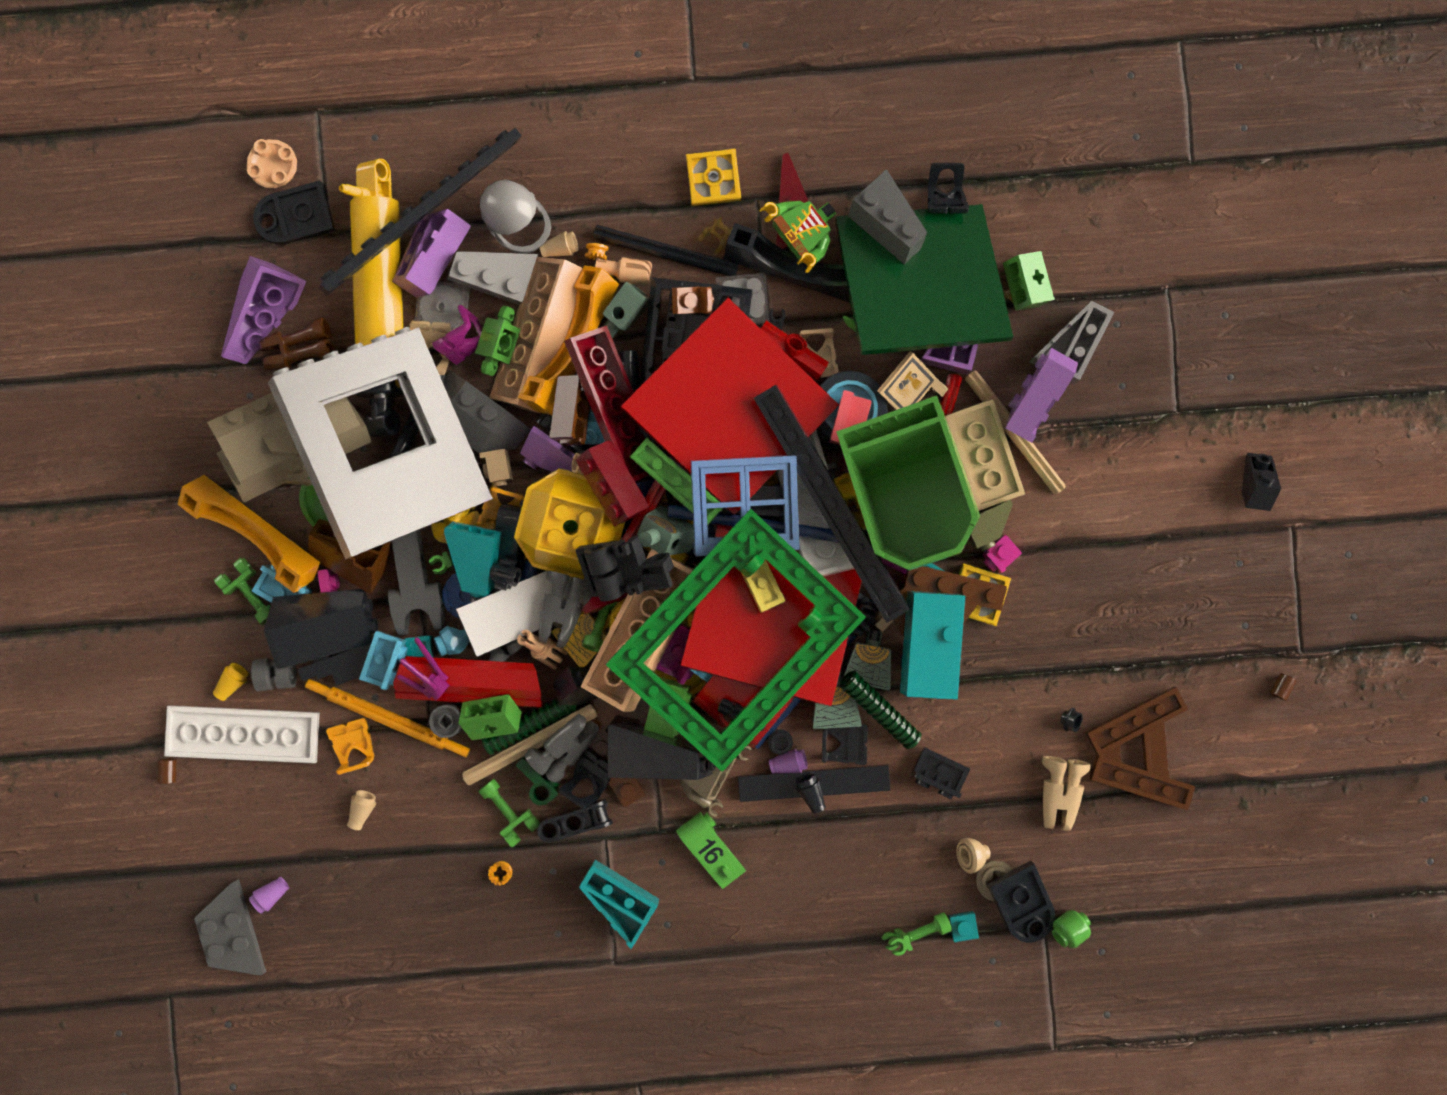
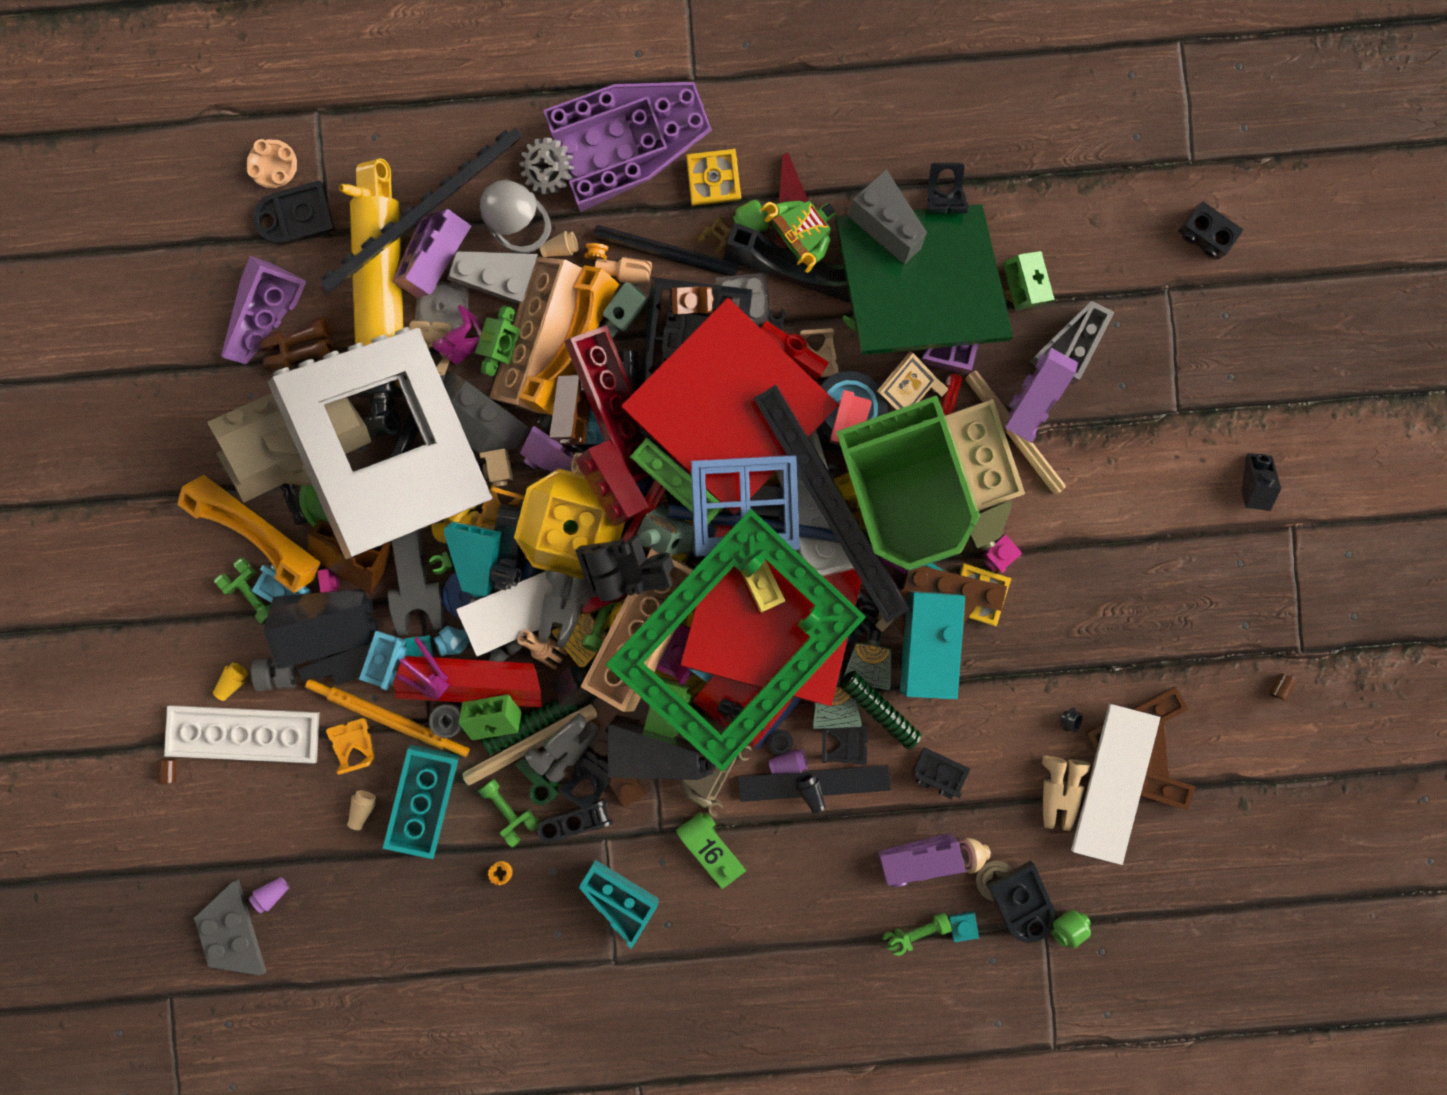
(292, 499): none -> black axle
(421, 801): none -> teal brick
(545, 179): none -> light grey gear
(626, 135): none -> medium lavender wedge
(751, 217): none -> bright green head
(922, 860): none -> medium lavender wedge
(1115, 784): none -> white tile
(1213, 224): none -> black brick

